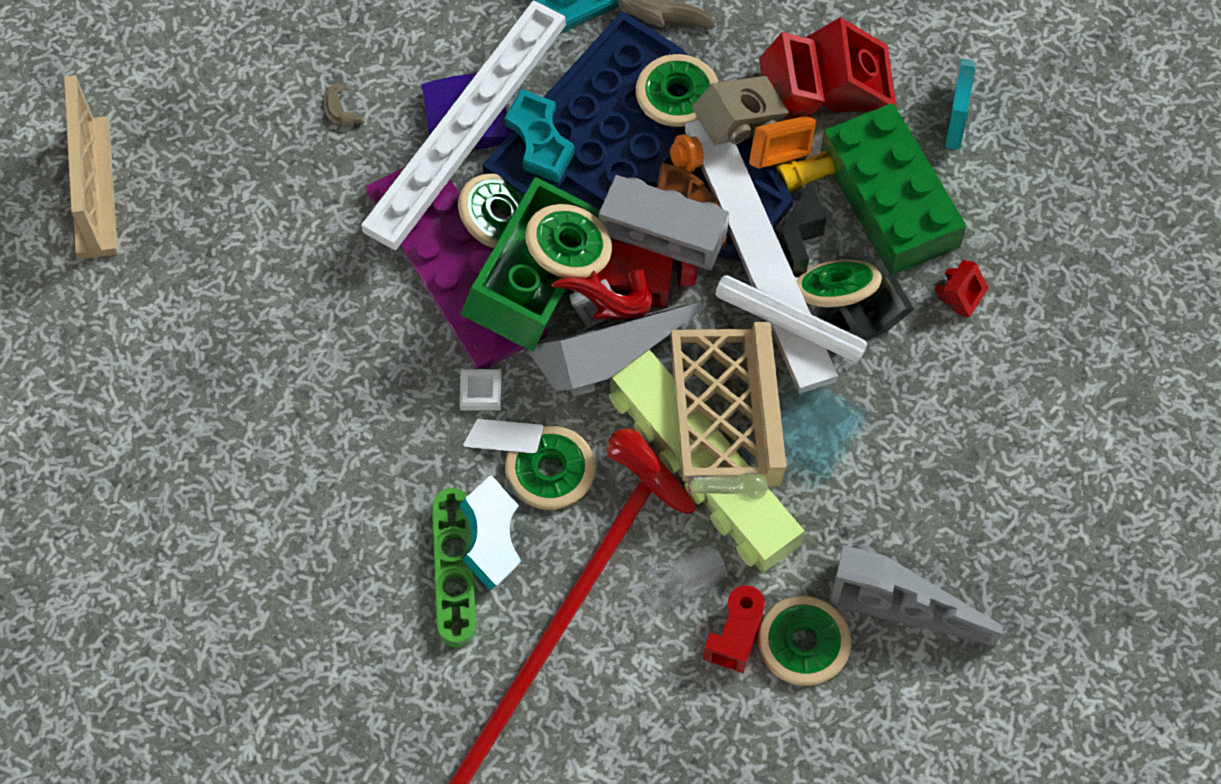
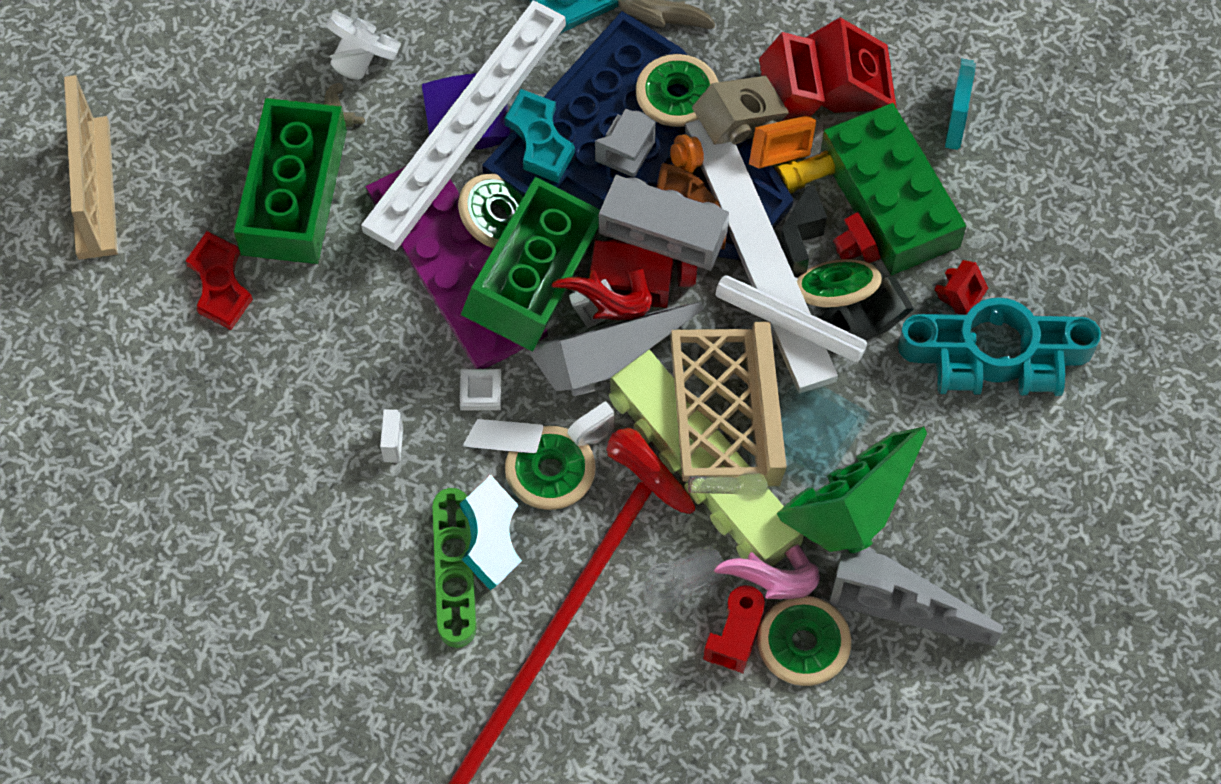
(222, 296): none -> red tile
(290, 181): none -> green brick
(358, 45): none -> white plate
(391, 436): none -> white tile
(549, 252): wheel -> none
(593, 426): none -> white tile
(626, 142): none -> light grey window
(777, 582): none -> bright pink piece
(856, 241): none -> red tile
(857, 497): none -> green wedge
(961, 365): none -> teal piece

